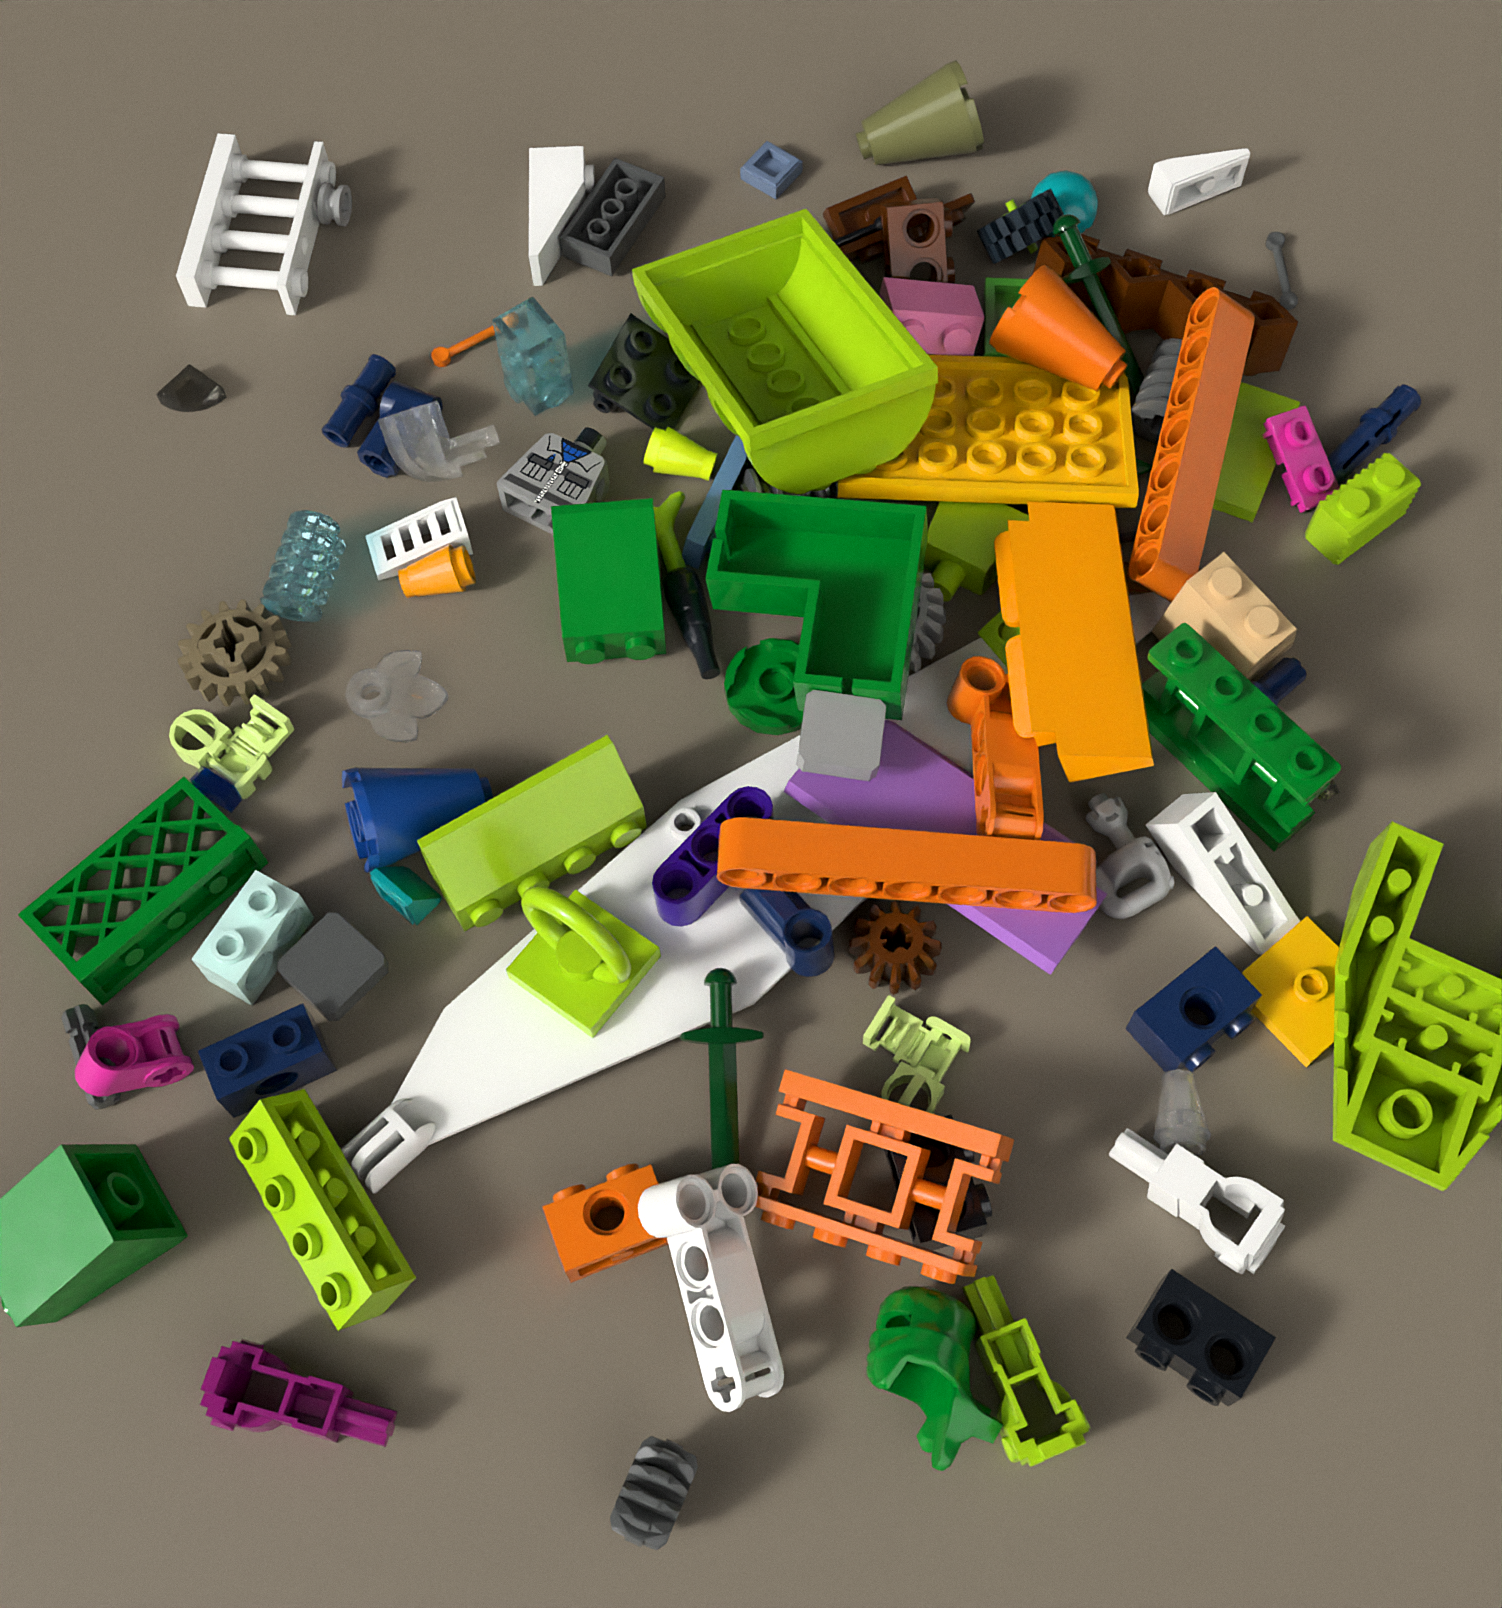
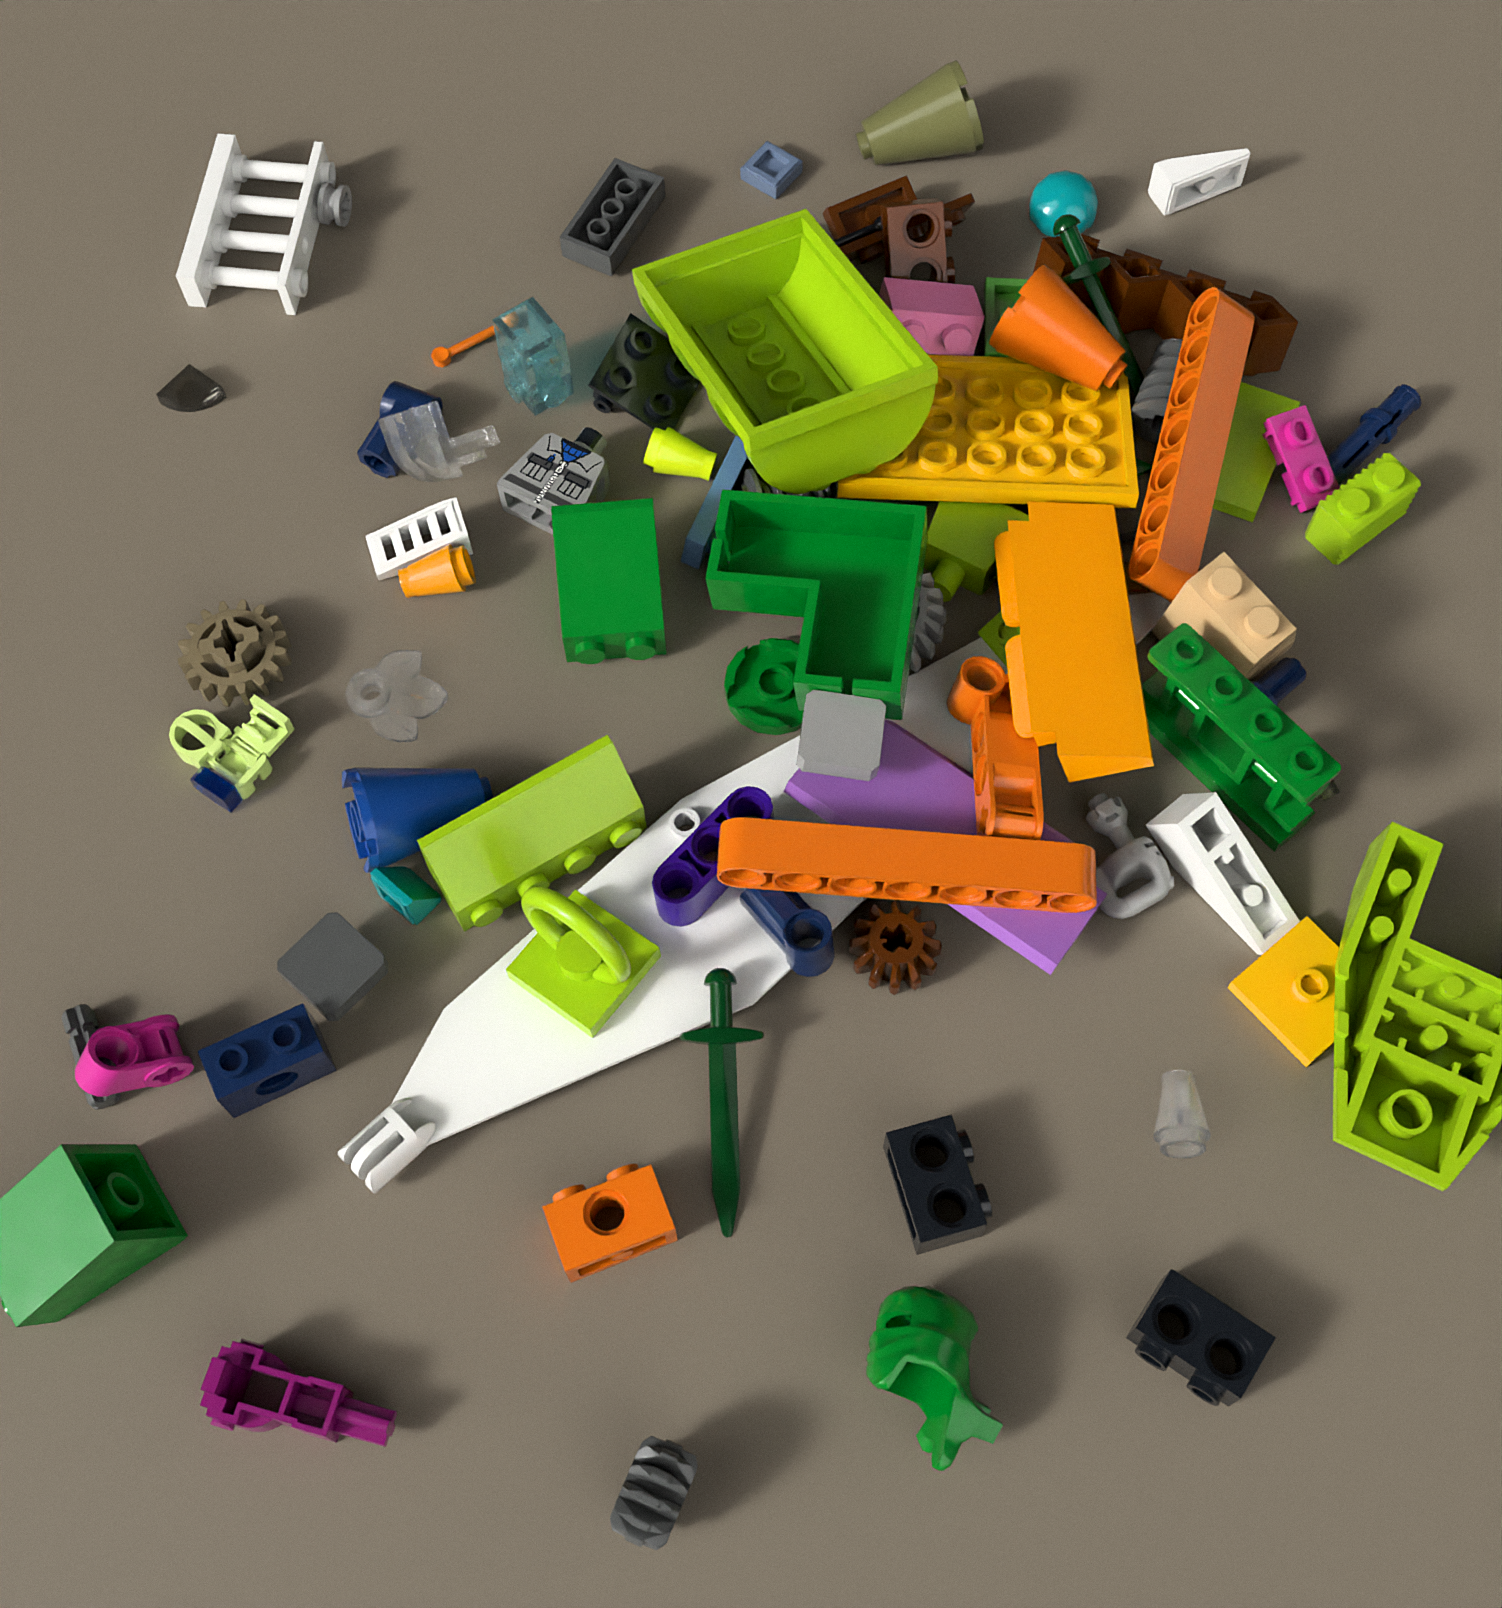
(165, 911): green fence -> none
(252, 937): light aqua brick -> none
(304, 567): clear light blue piece -> none
(321, 1208): lime brick -> none
(359, 401): dark blue pin -> none
(556, 192): white slope -> none
(684, 590): black piece -> none
(718, 1279): white piece -> none
(892, 1131): orange fence -> none
(923, 1049): yellowish green piece -> none
(1011, 1360): lime piece -> none
(1020, 226): black wheel -> none
(1186, 1185): white piece -> none
(1208, 985): dark blue brick -> none
(1275, 243): dark grey hinge -> none

